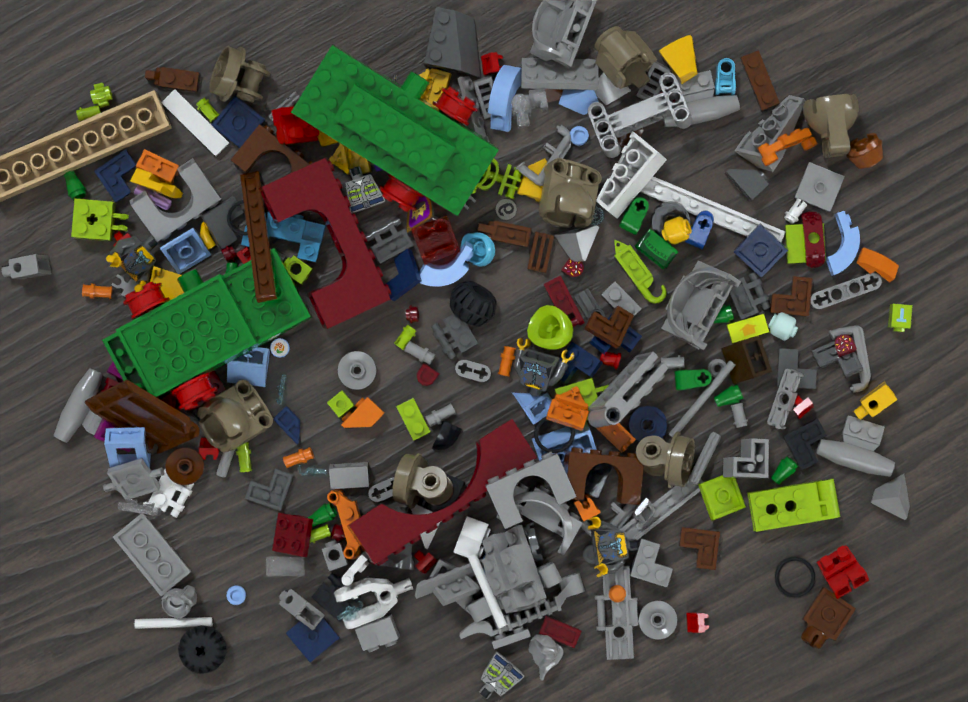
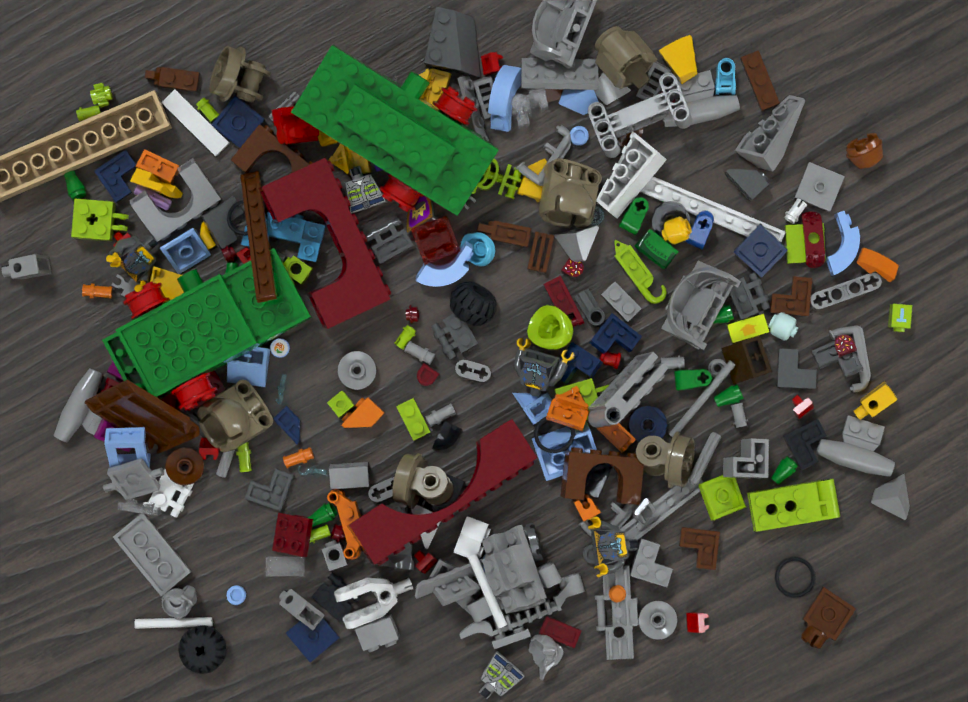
(349, 610): clear light blue hand -> none
(359, 565): white plate -> none
(407, 277): dark blue tile -> none
(502, 488): light grey arch -> none
(506, 209): clear smoke sticker -> none
(506, 361): orange pin -> none
(545, 511): light grey piece -> none
(611, 330): reddish brown plate -> none
(783, 142): orange plate -> none
(787, 386): light grey piece -> none
(832, 119): dark tan piece -> none
(840, 570): red hips -> none

